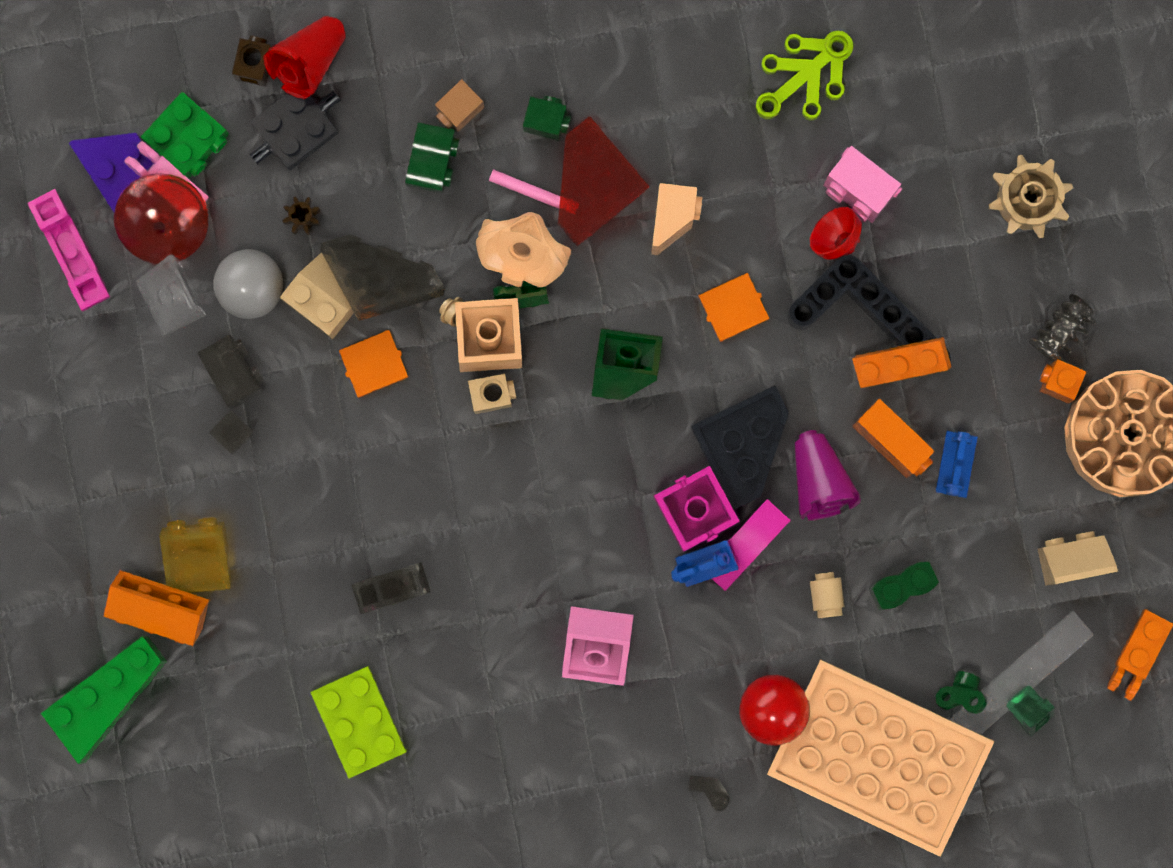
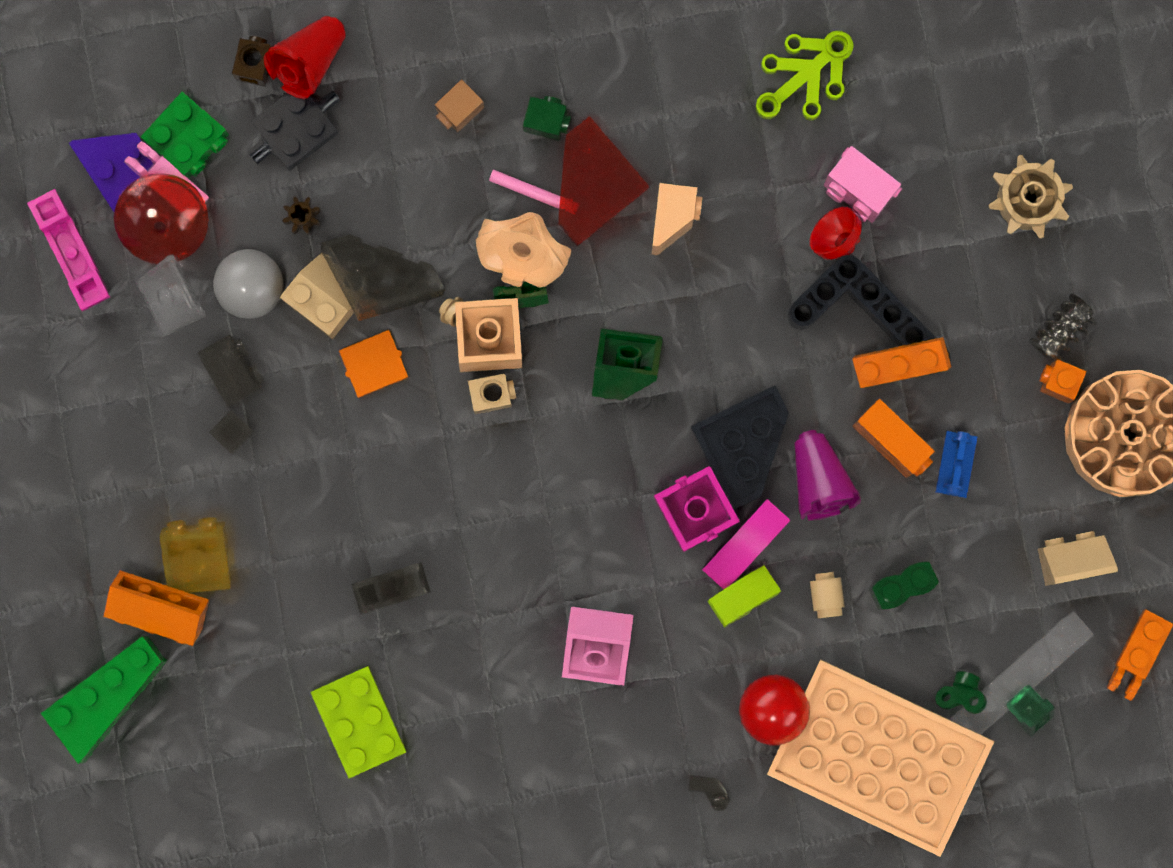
(431, 158): dark green brick -> none
(704, 564): blue hinge -> none
(733, 307): orange piece -> none
(744, 596): none -> lime slope

